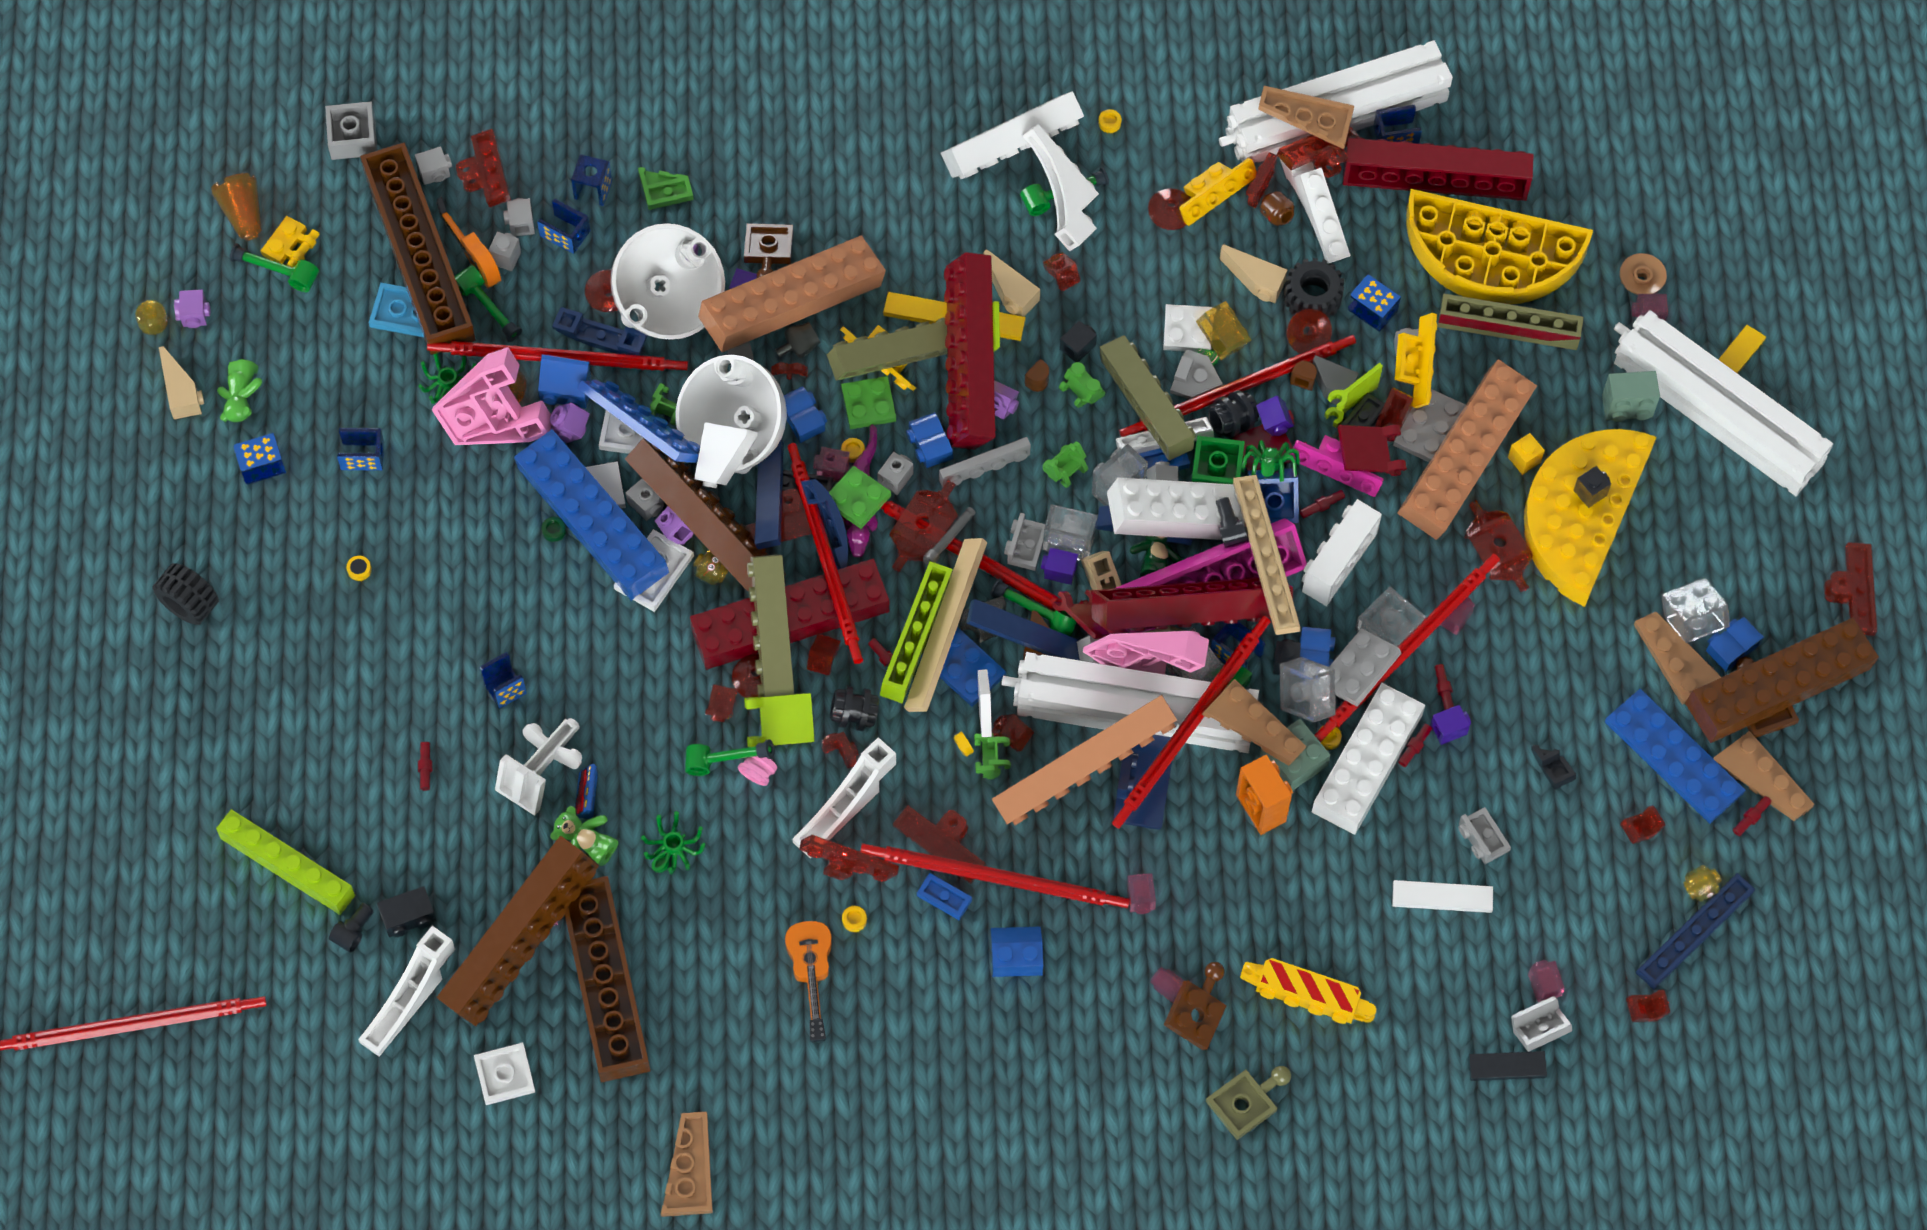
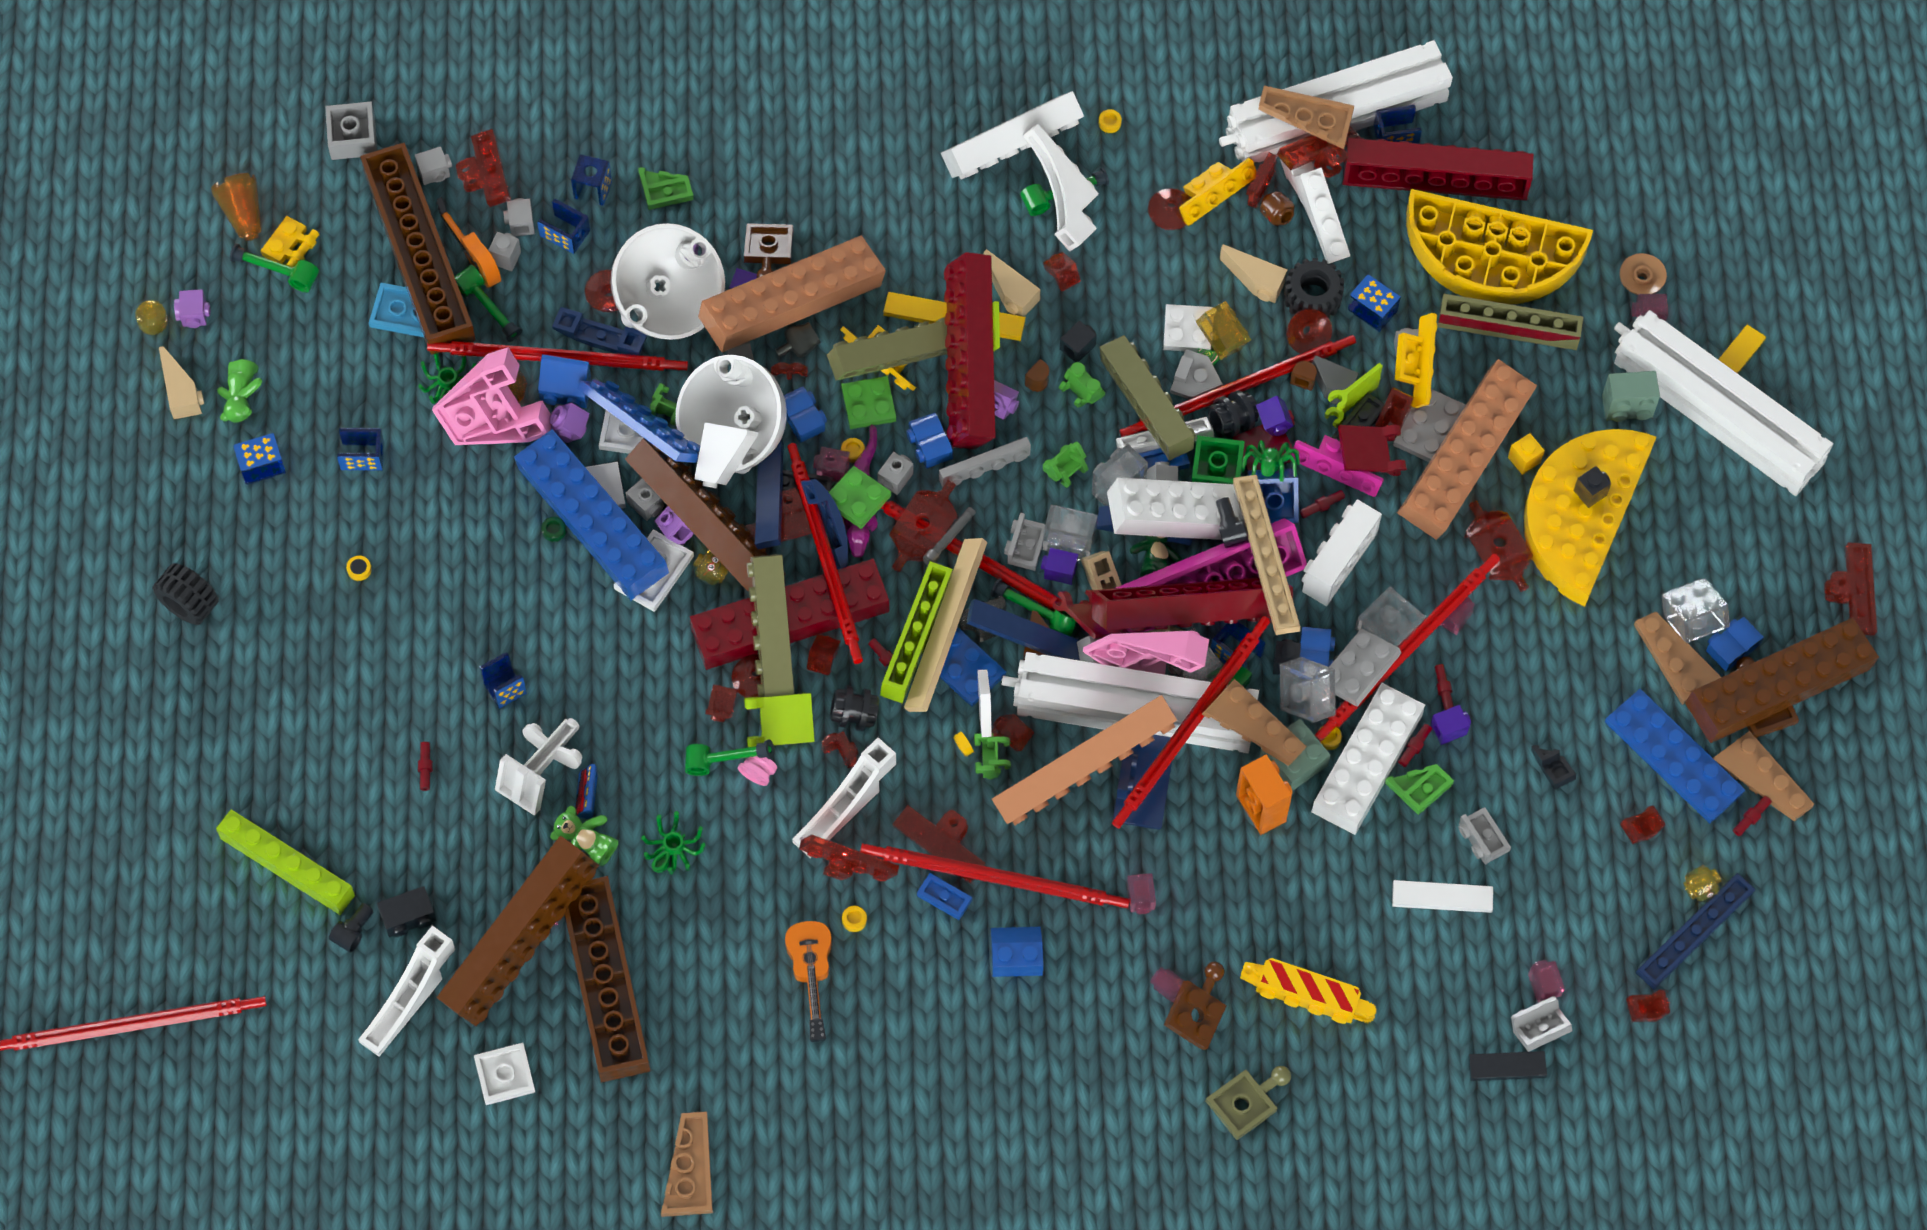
(1420, 787): none -> bright green wing

